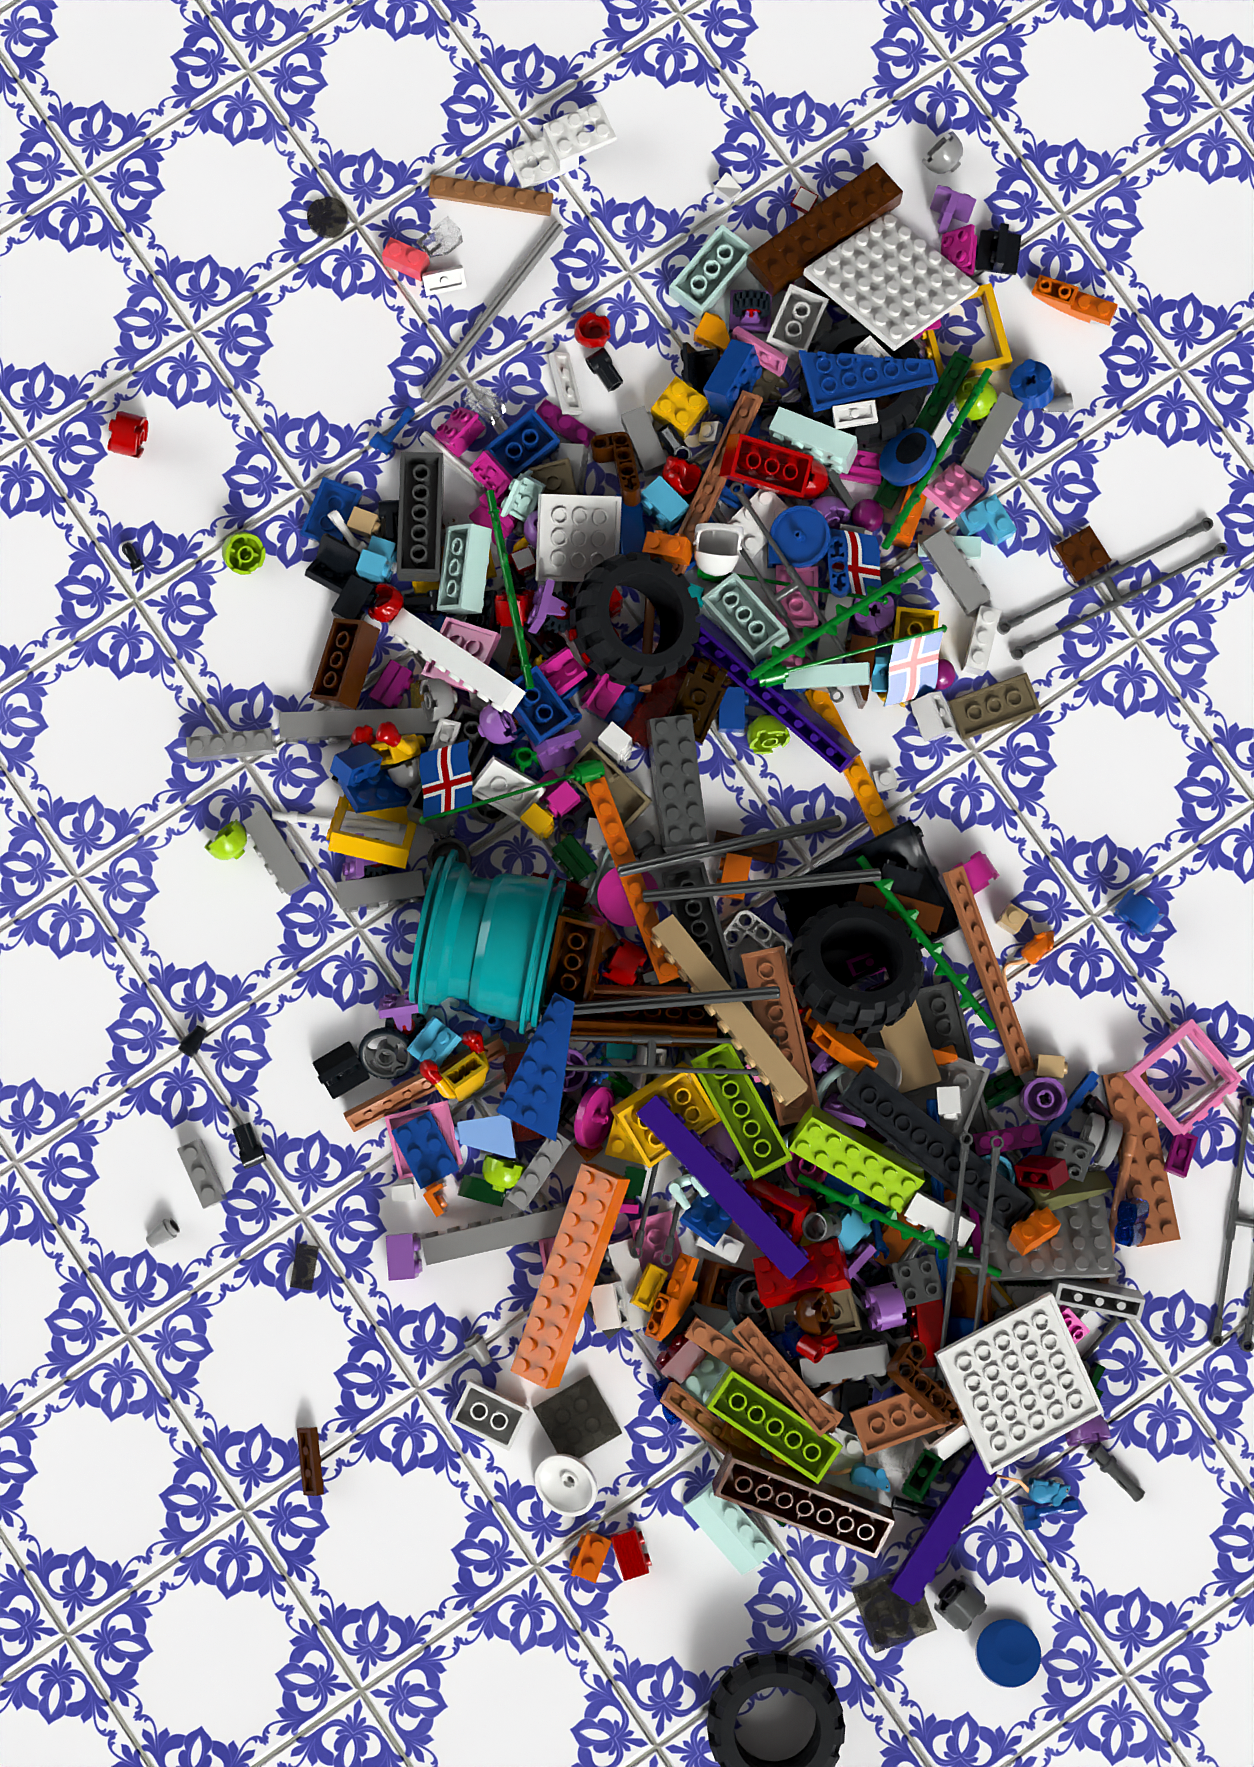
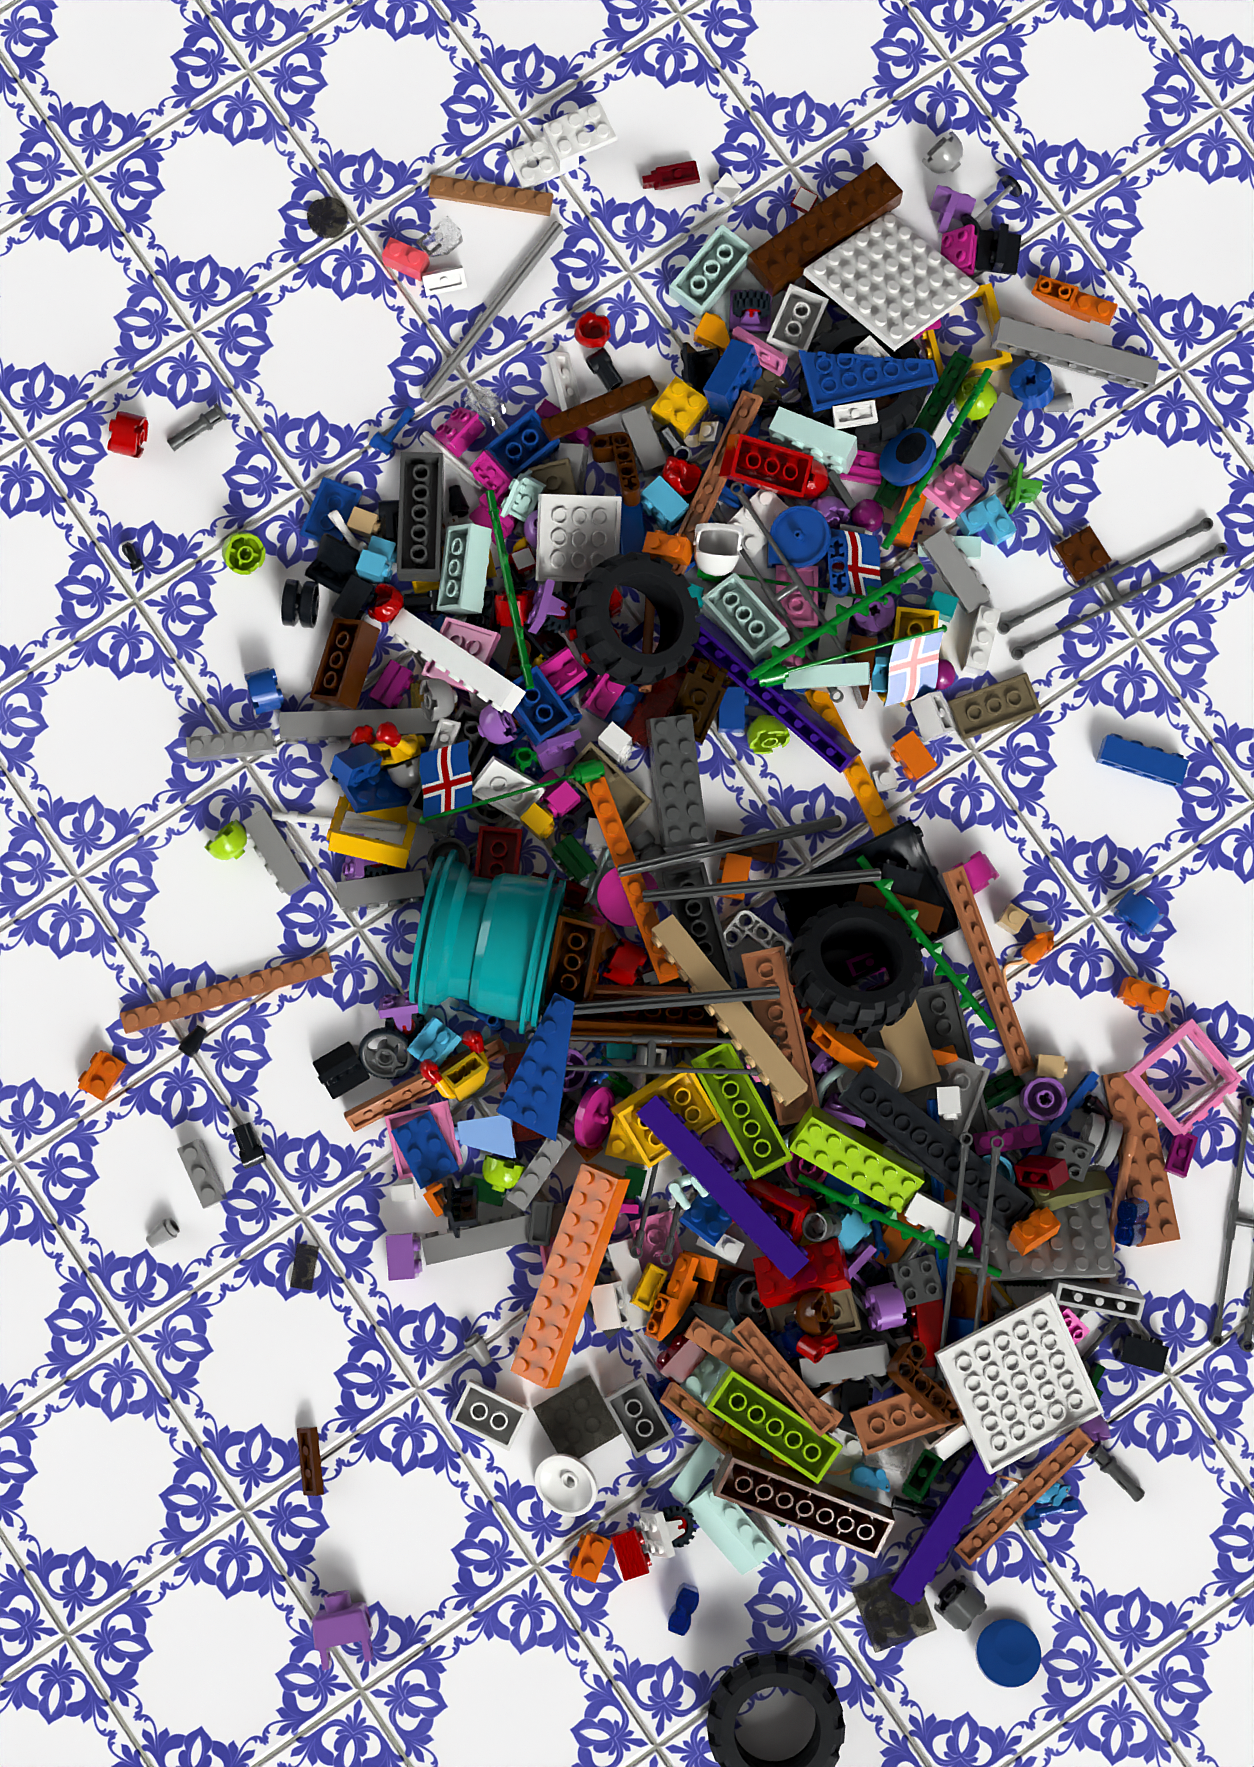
(101, 1075): none -> orange bracket
(205, 422): none -> dark grey pin
(226, 992): none -> nougat plate
(263, 690): none -> blue brick
(300, 603): none -> black wheel
(340, 1625): none -> medium lavender piece
(457, 502): none -> black cone
(460, 1206): none -> black bracket
(498, 851): none -> red brick
(540, 1223): none -> dark grey tile
(599, 408): none -> reddish brown plate
(639, 1416): none -> light grey brick
(667, 1529): none -> white plate
(672, 176): none -> dark red hinge
(680, 1613): none -> clear blue brick
(695, 1470): none -> light aqua tile
(706, 1266): none -> orange slope
(912, 756): none -> orange brick
(943, 603): none -> teal brick
(1011, 186): none -> black axle
(1021, 489): none -> bright green bracket
(1024, 1495): none -> nougat plate
(1074, 353): none -> light grey brick
(1142, 760): none -> blue brick
(1142, 994): none -> orange brick
(1142, 1353): none -> black brick

